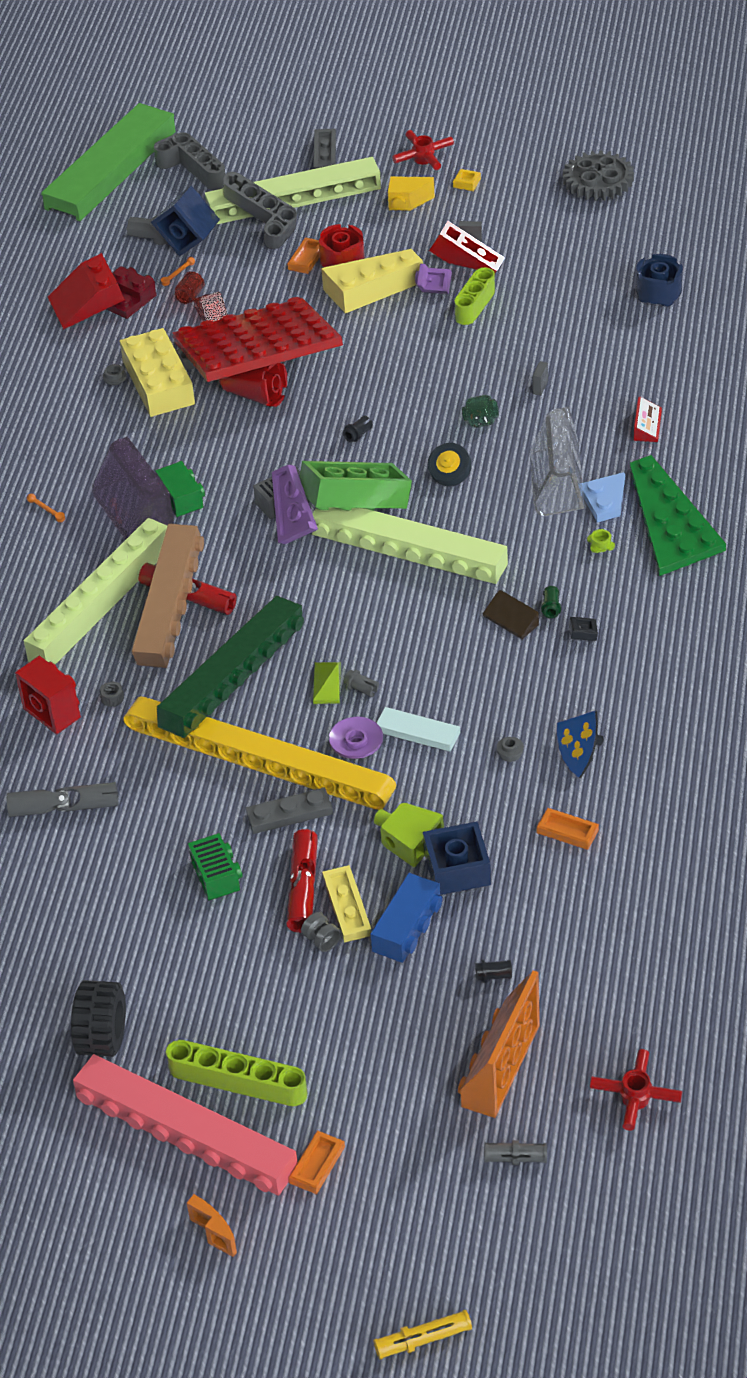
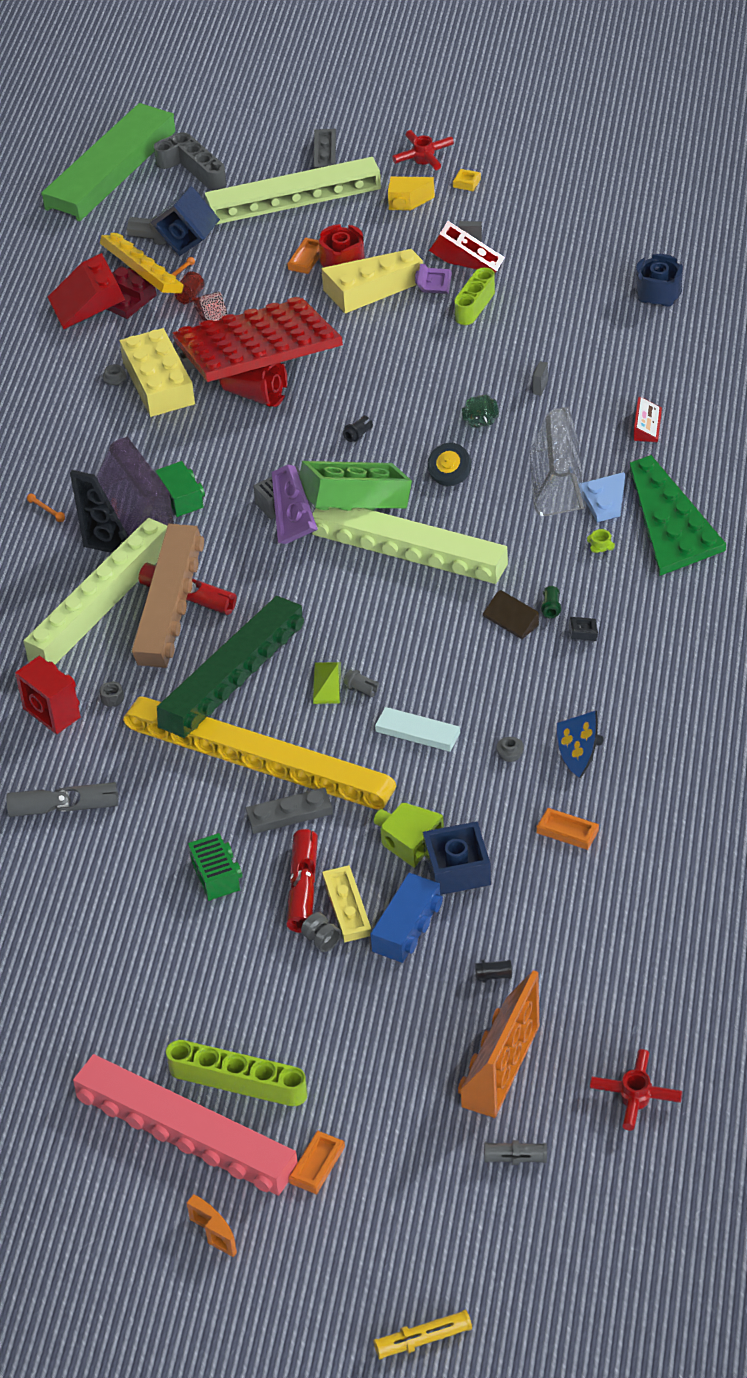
(96, 516): none -> black wedge
(98, 1018): black tyre -> none
(141, 263): none -> yellow plate
(239, 189): dark grey beam -> none
(356, 737): medium lavender dish -> none
(598, 175): dark grey gear -> none

